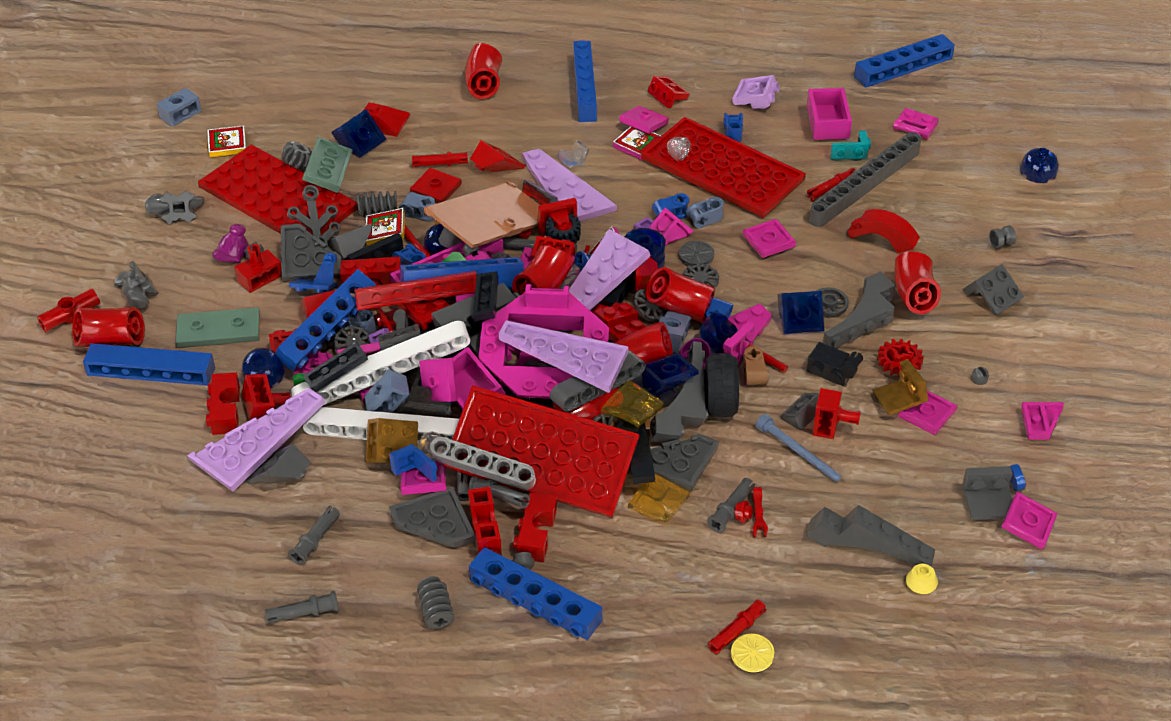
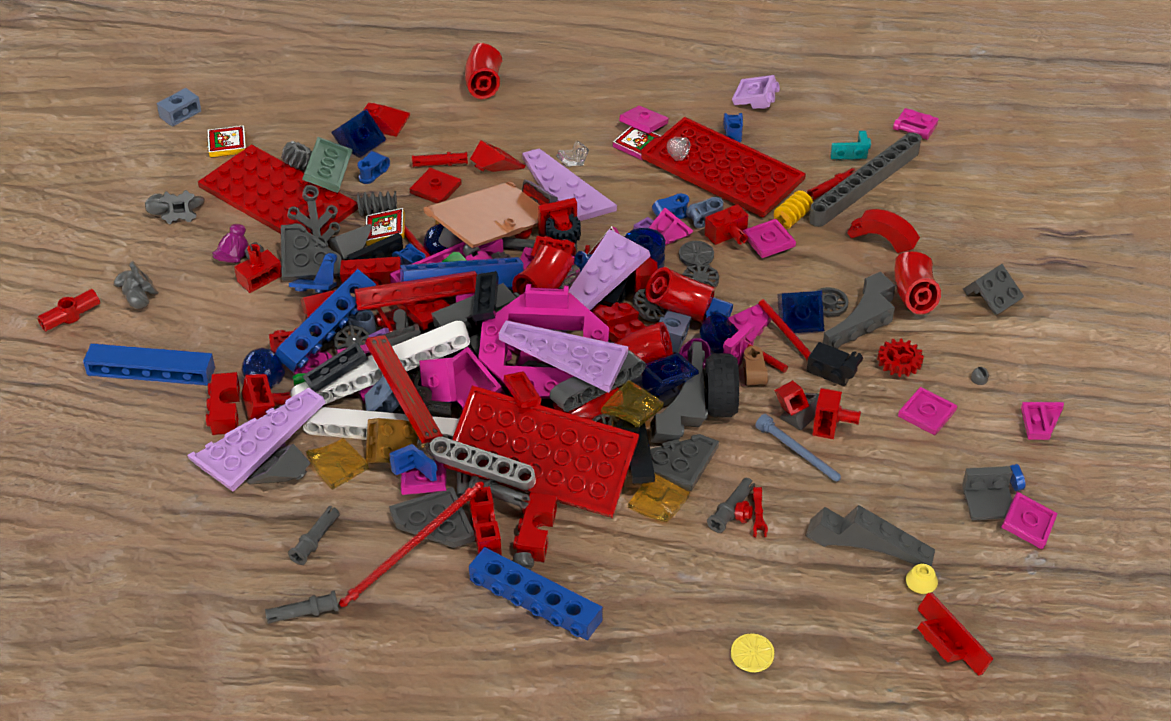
(108, 326): red brick -> none
(218, 327): sand green plate -> none
(337, 462): none -> clear yellow plate
(353, 593): none -> red hose
(372, 167): none -> blue piece
(403, 388): none -> red tile
(414, 206): sand blue piece -> none
(435, 602): dark grey piece -> none
(522, 389): none -> red tile
(584, 81): blue brick -> none
(667, 90): red bracket -> none
(727, 225): none -> red brick
(744, 620): red pin -> none
(784, 328): none -> red bar
(791, 398): none -> red brick
(793, 209): none -> yellow piece
(829, 113): dark pink piece -> none
(904, 60): blue brick -> none
(904, 393): pearl gold bracket -> none
(950, 636): none -> red bracket
(1004, 236): dark grey wheel -> none
(1039, 165): clear blue cylinder -> none

